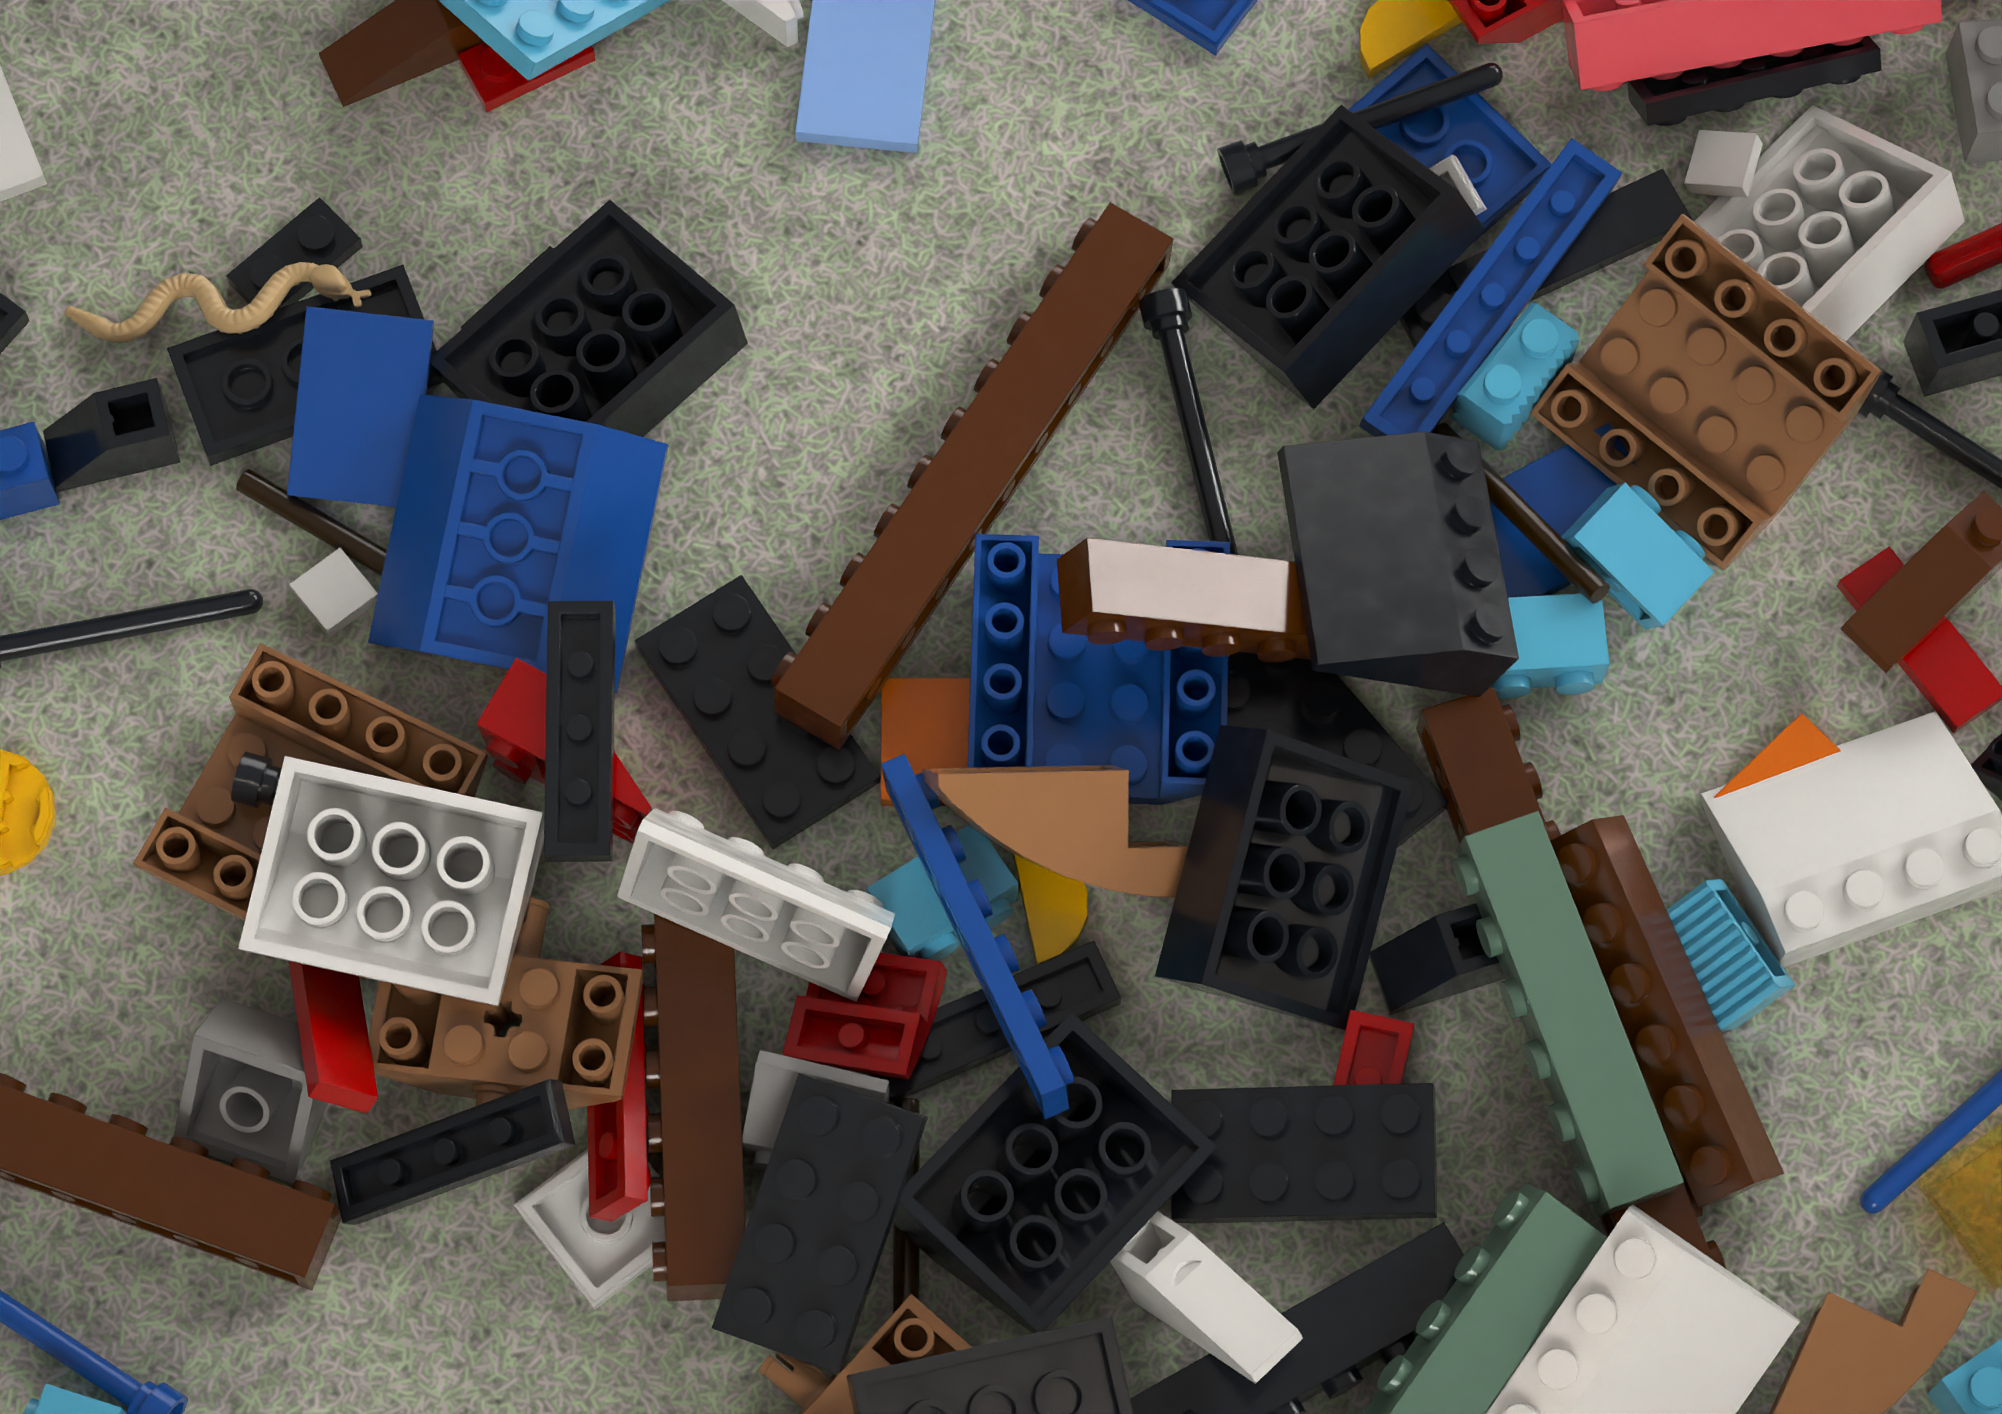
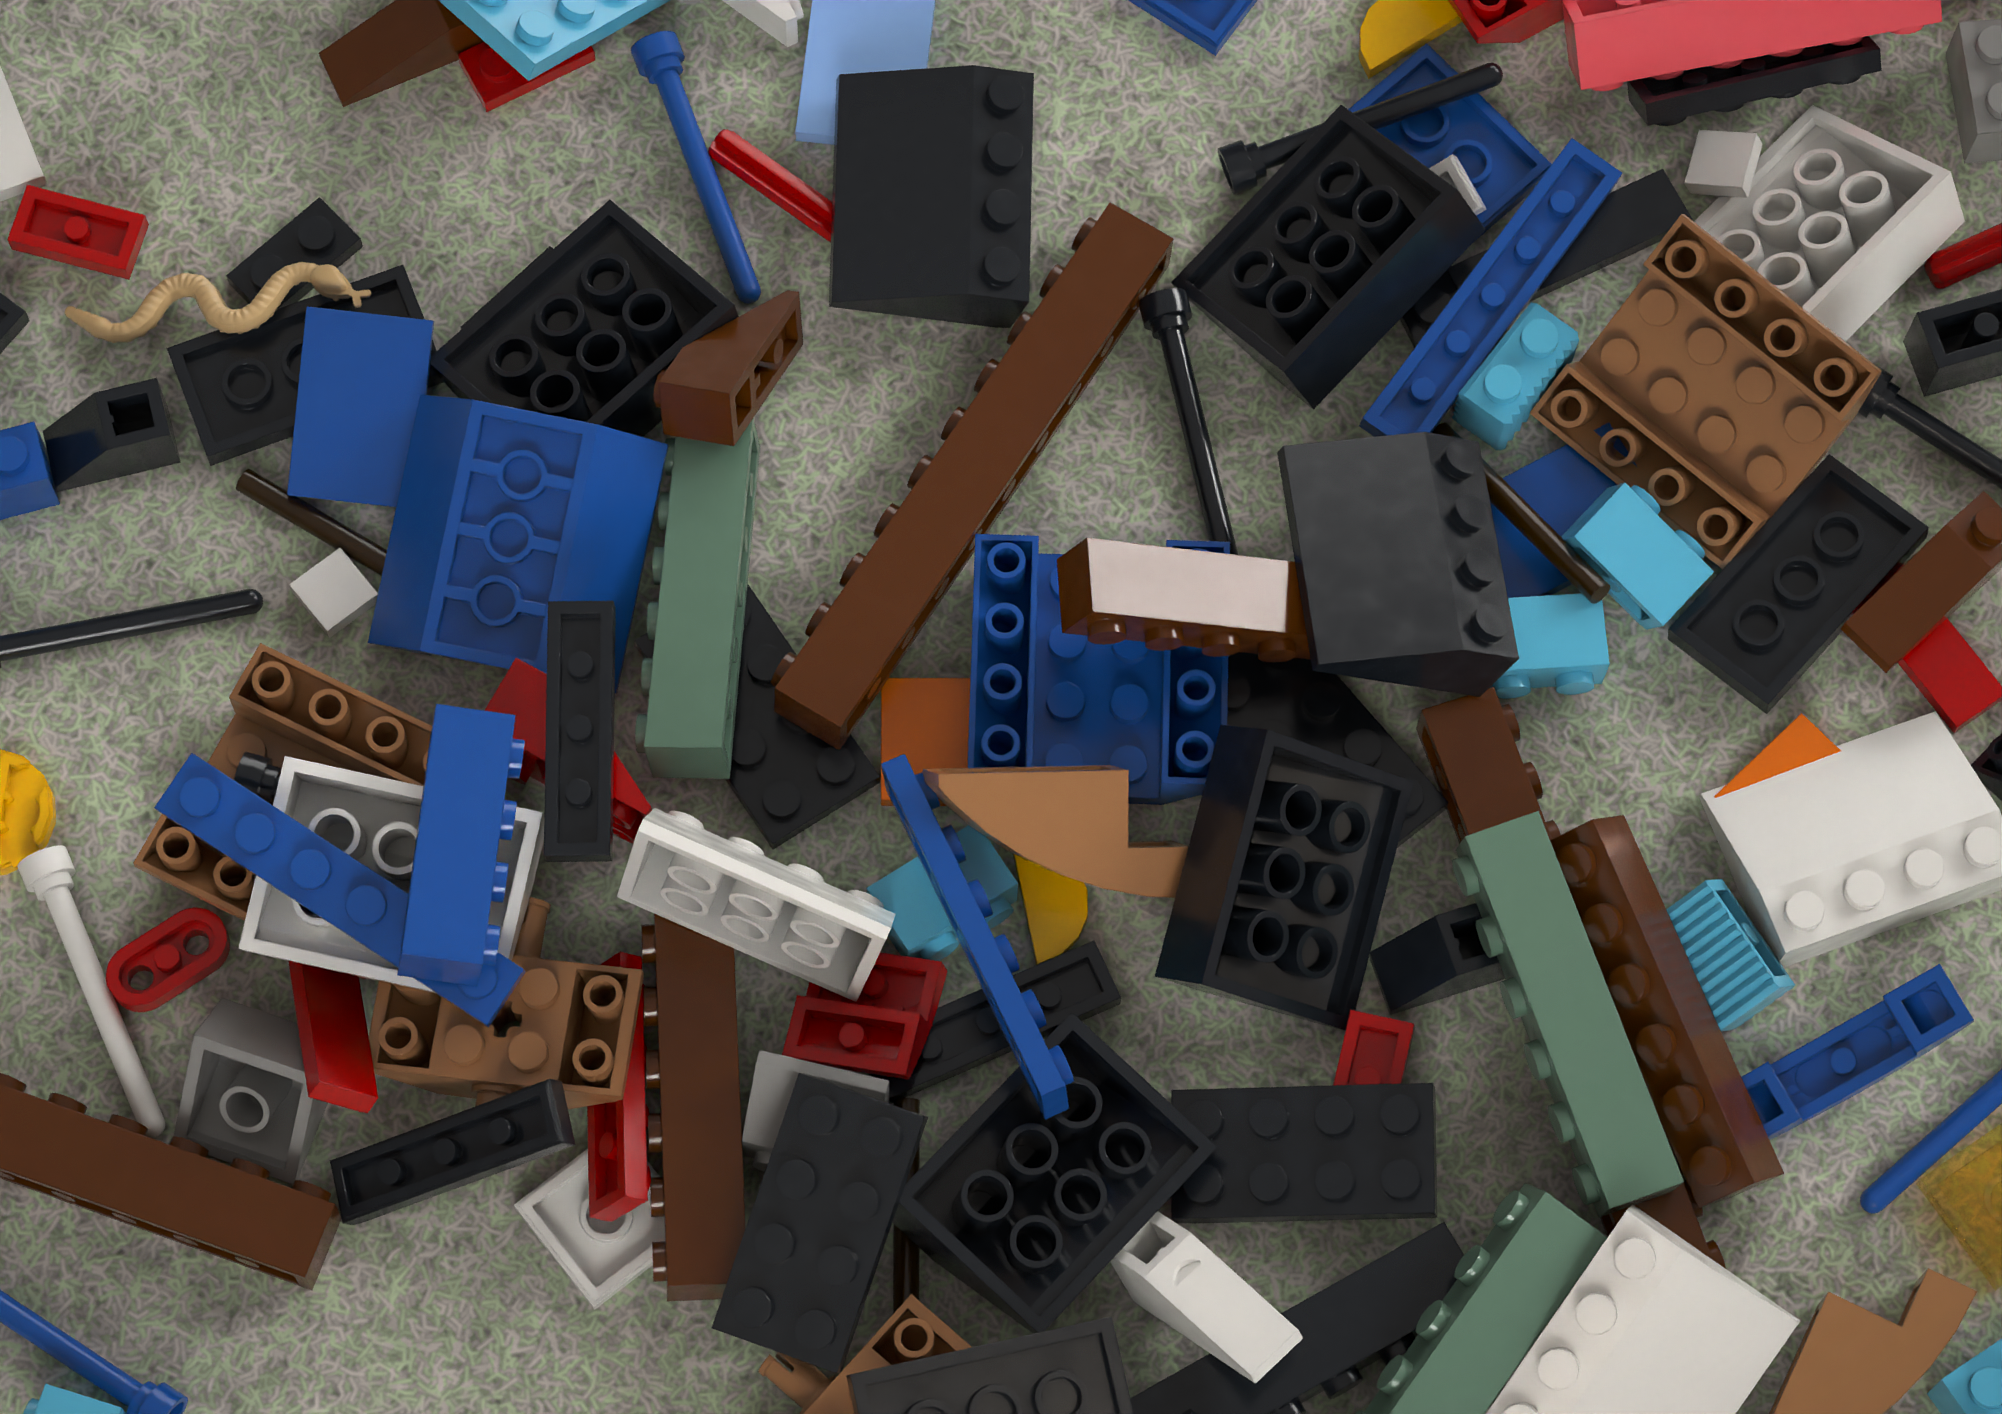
(49, 876): none -> white piece
(78, 232): none -> red plate
(165, 956): none -> red plate
(315, 875): none -> blue plate
(458, 846): none -> blue brick
(660, 60): none -> blue piece
(699, 607): none -> sand green brick
(729, 373): none -> reddish brown slope
(773, 181): none -> red axle
(933, 194): none -> black slope
(1797, 583): none -> black plate
(1857, 1052): none -> blue slope

